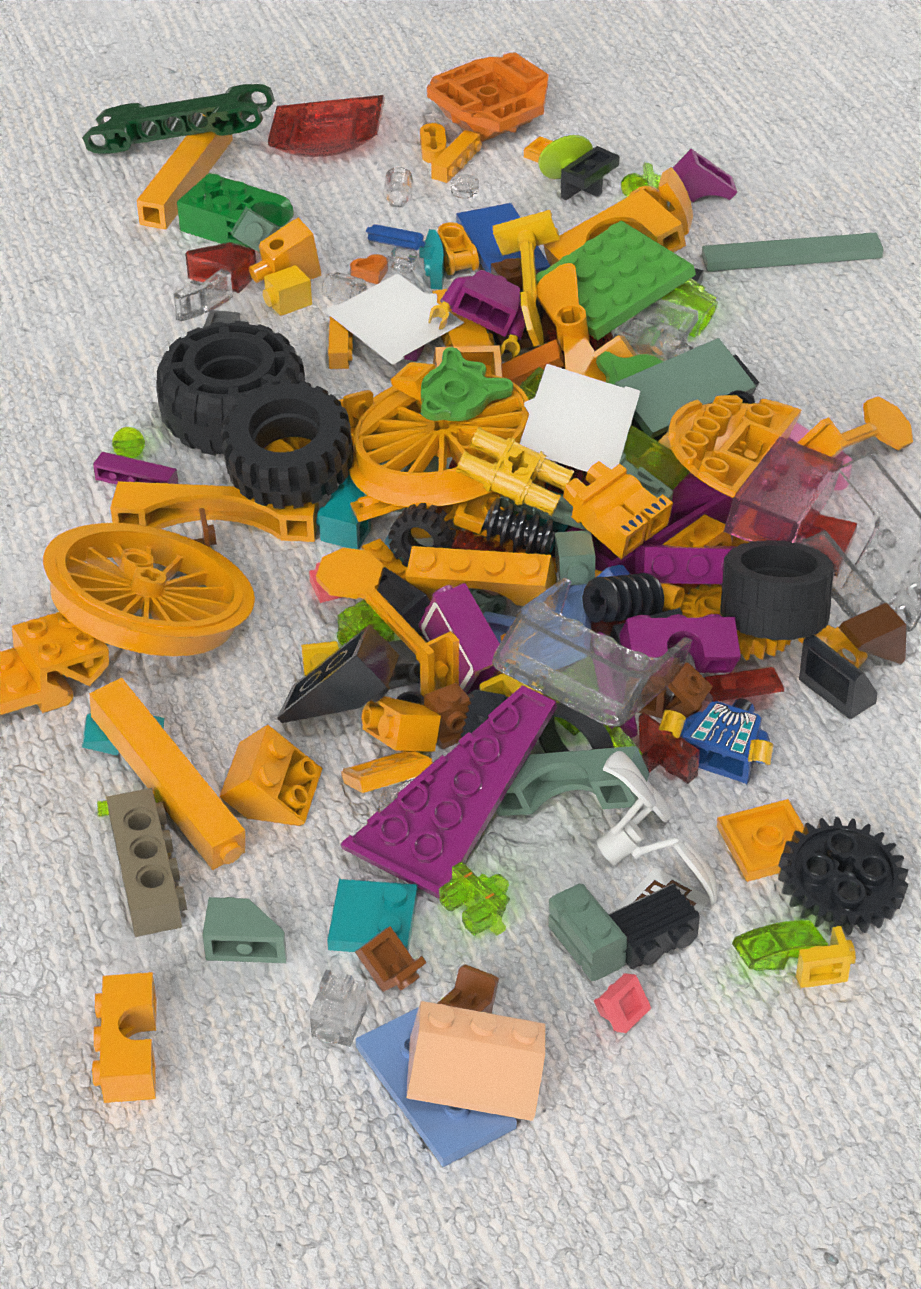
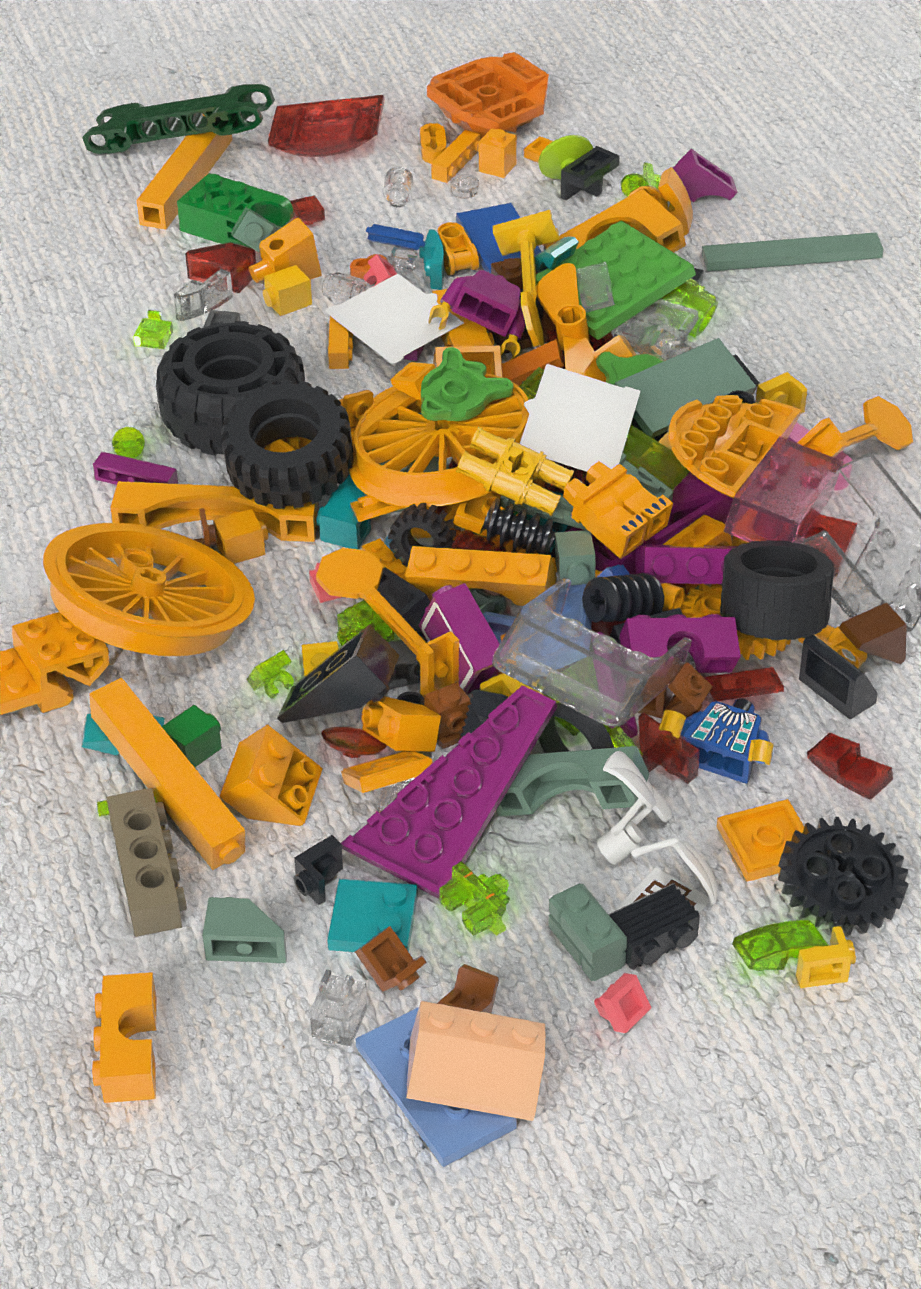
(153, 331): none -> clear neon green tile
(195, 734): none -> green brick
(240, 536): none -> light orange brick
(269, 671): none -> clear neon green tile
(308, 210): none -> clear red plate
(317, 865): none -> black bracket
(352, 741): none -> clear red piece
(379, 270): none -> coral tile
(497, 153): none -> light orange brick
(556, 253): none -> teal slope
(595, 287): none -> clear slope
(783, 390): none -> yellow bracket
(844, 764): none -> clear red slope

